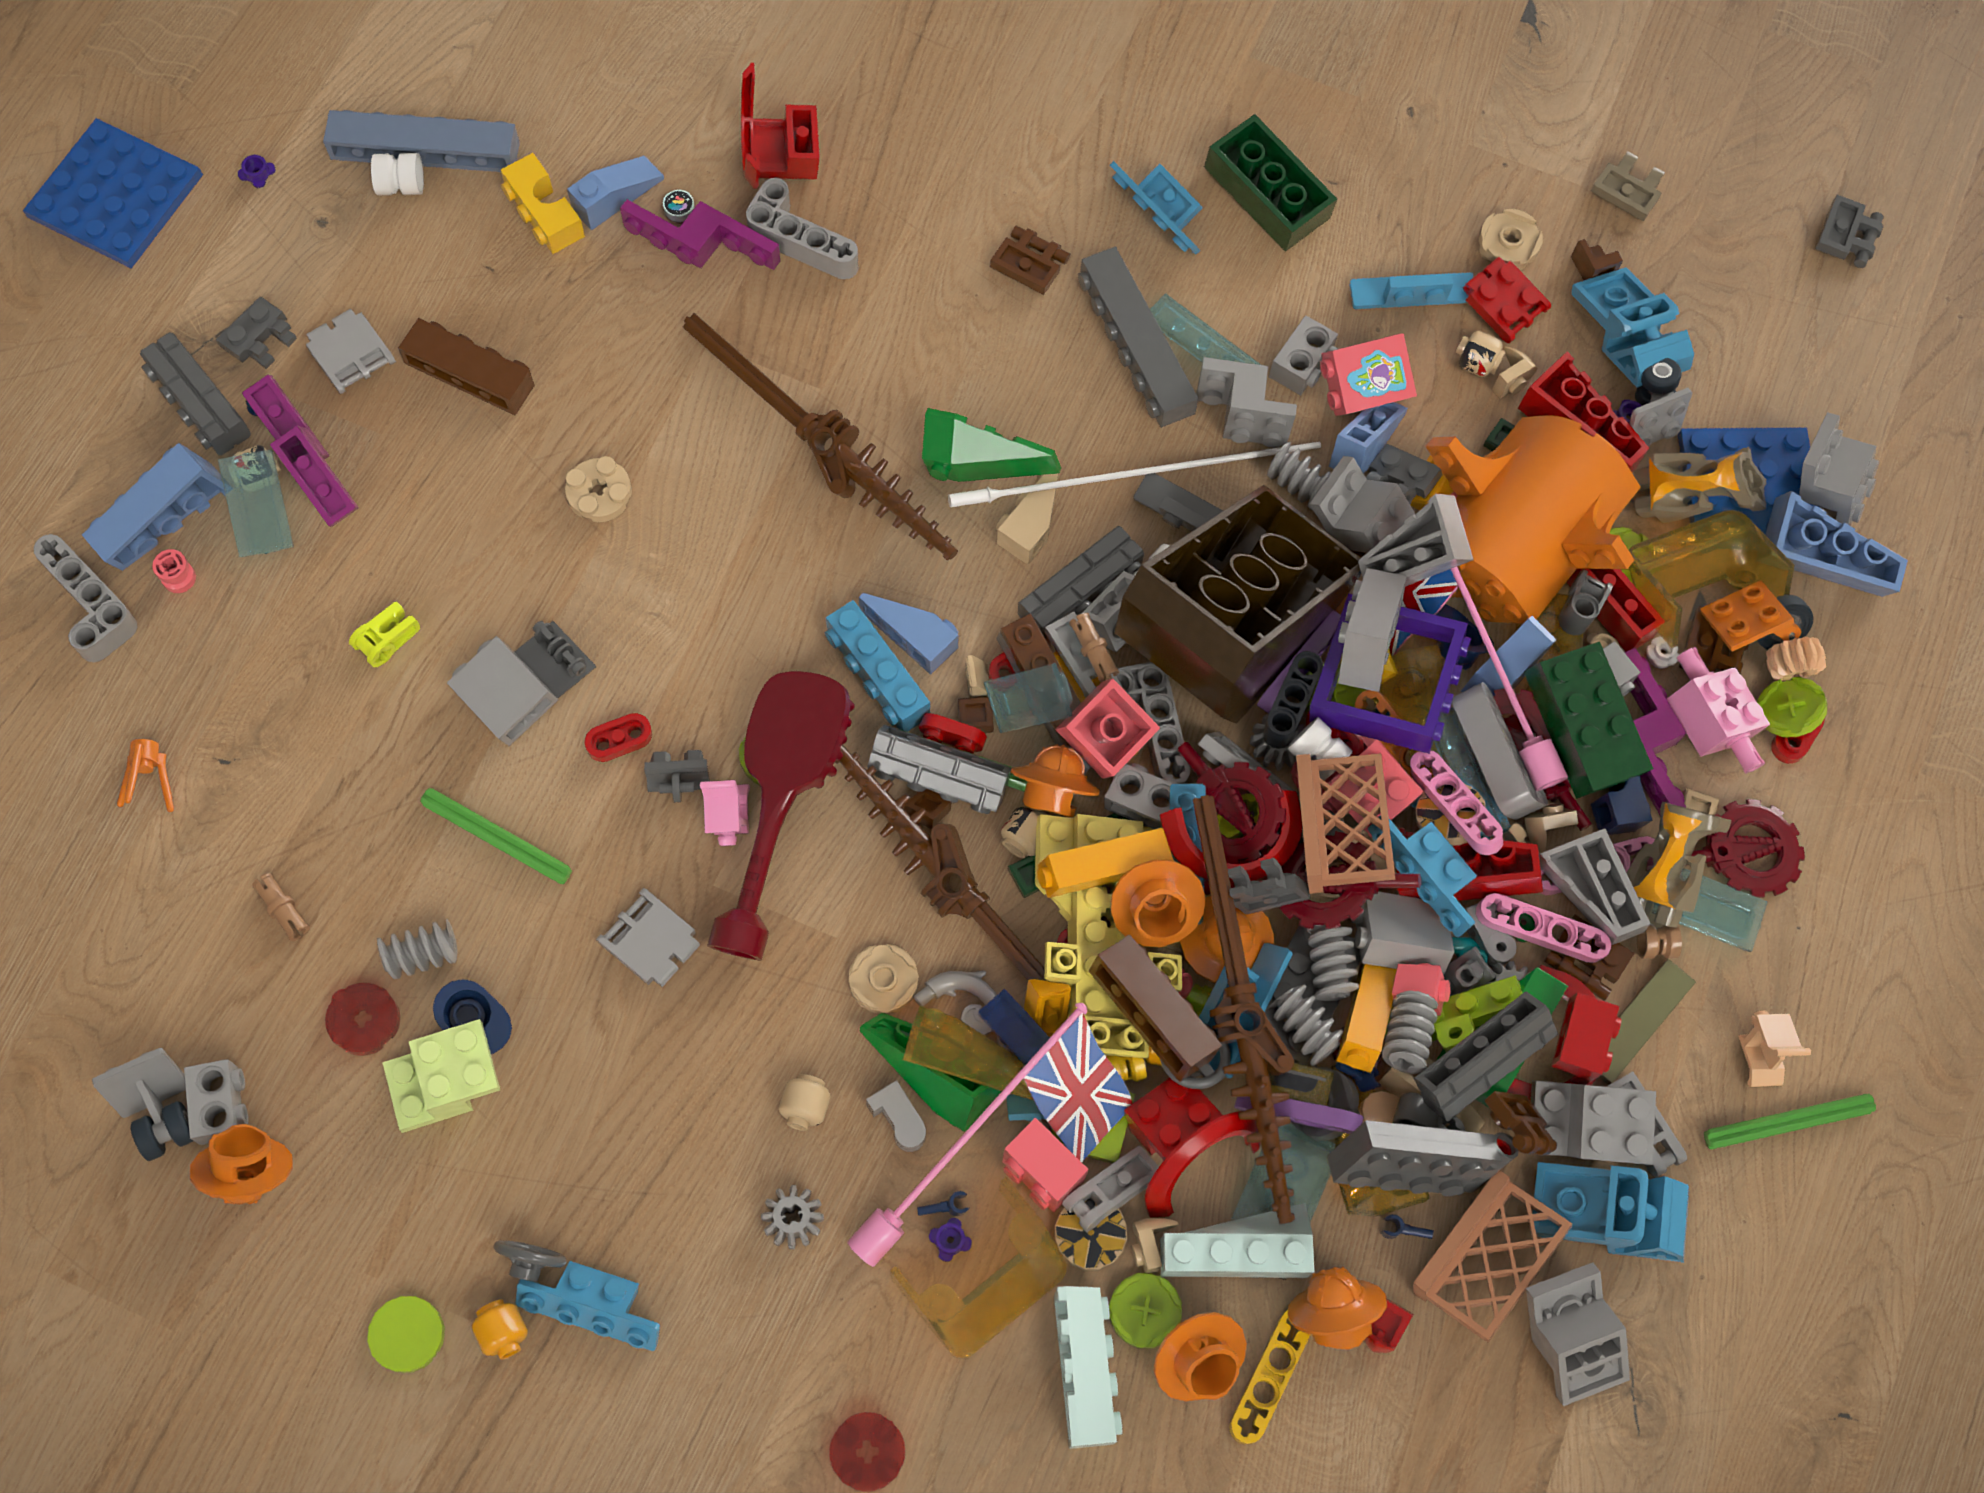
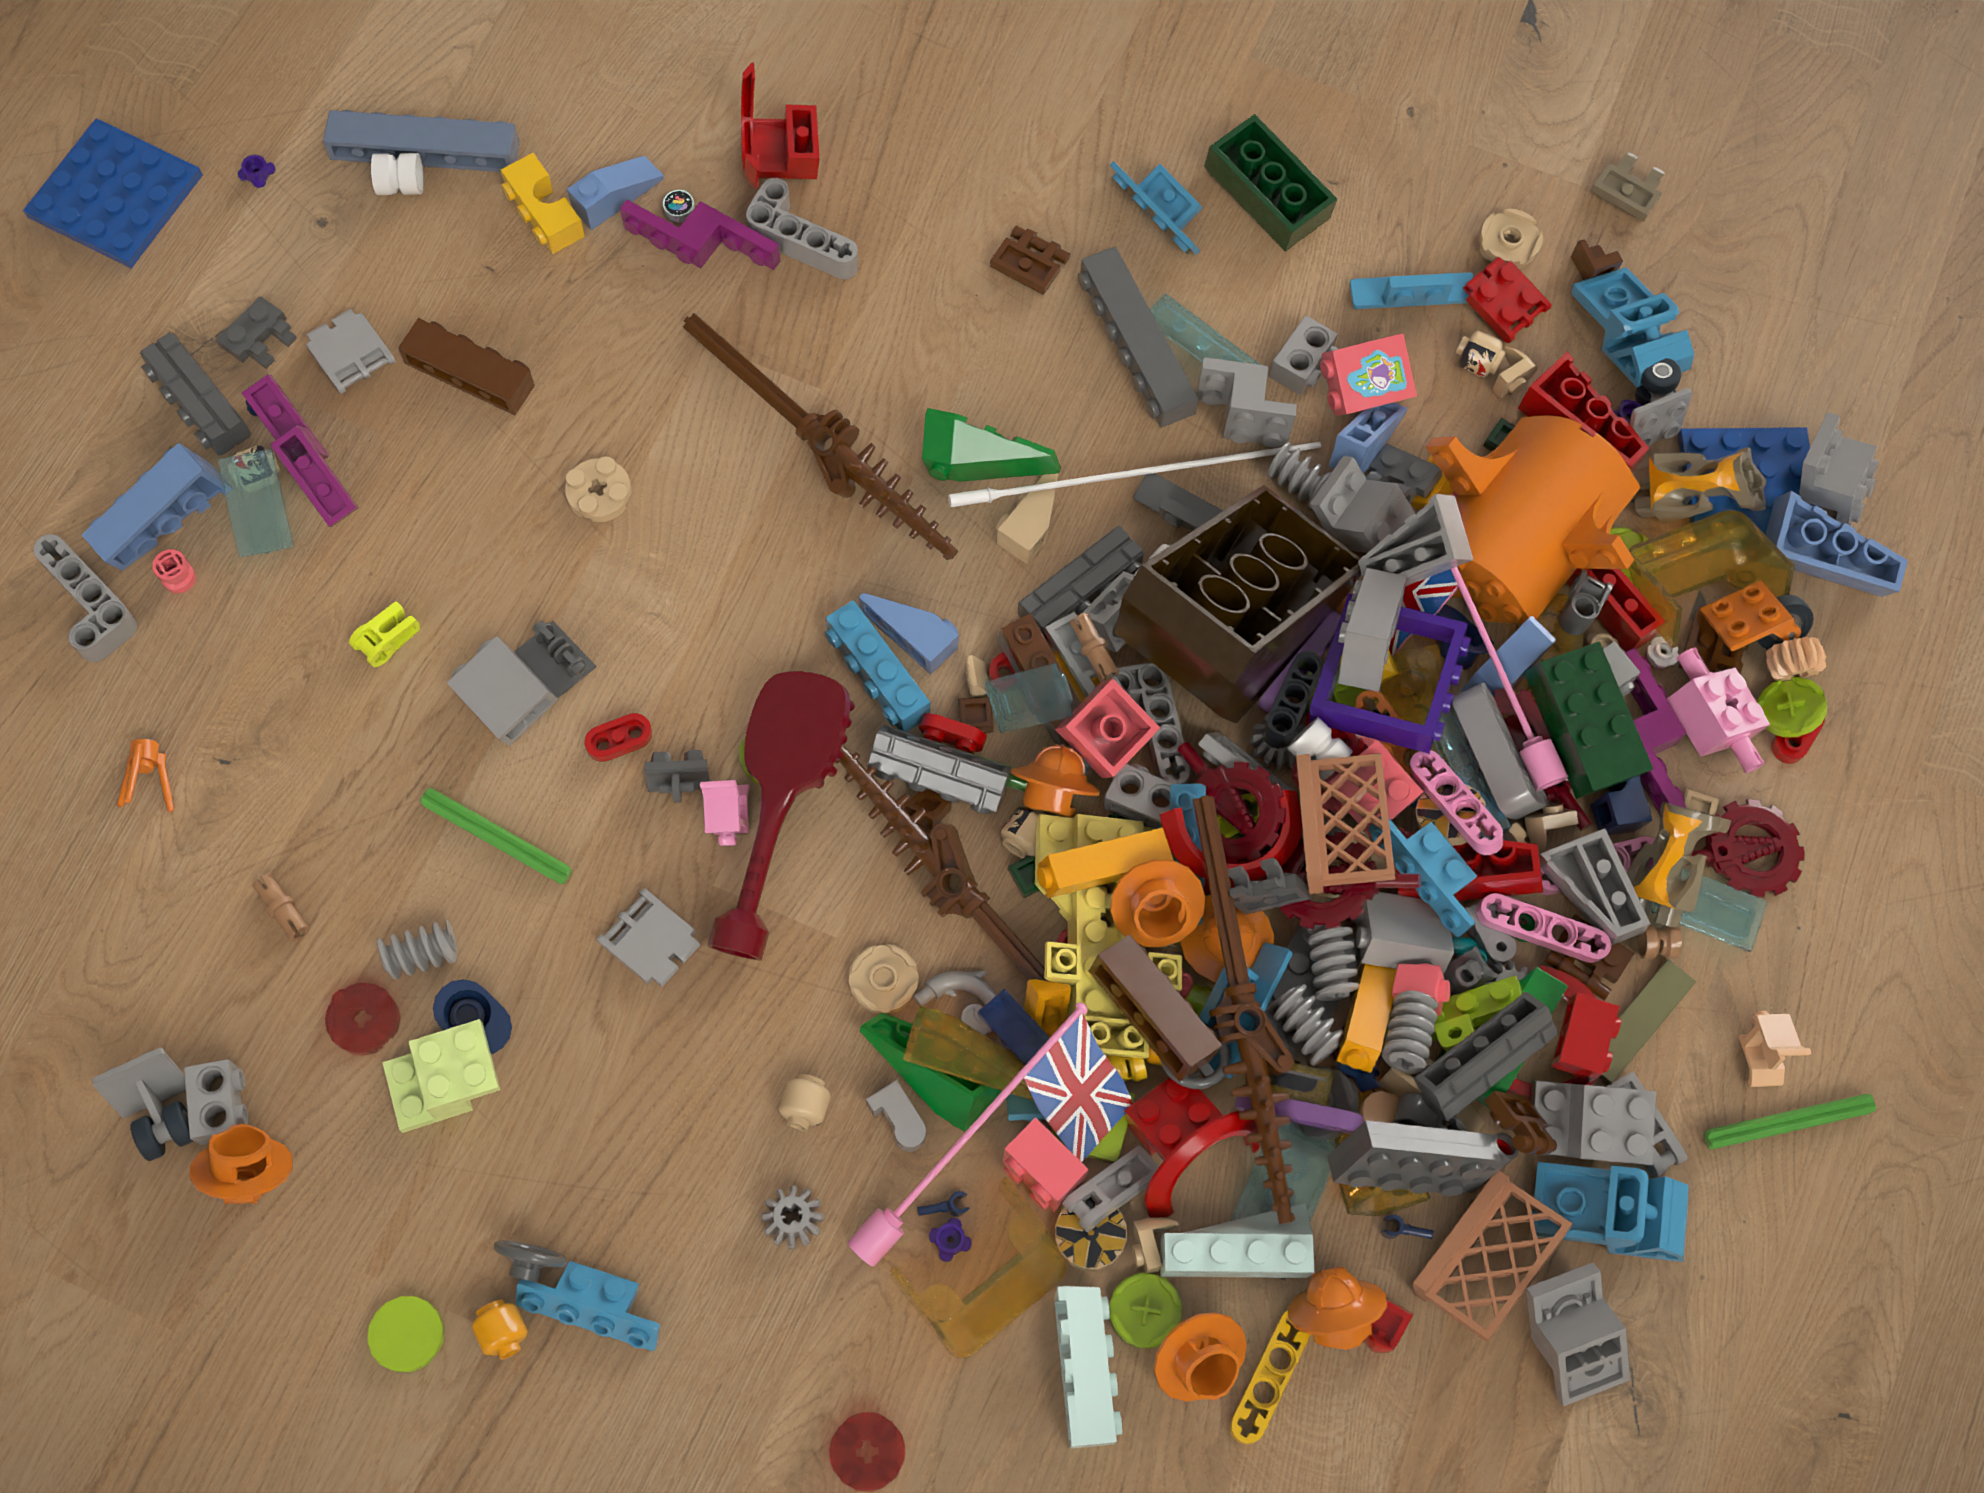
(1841, 227): dark grey plate -> none

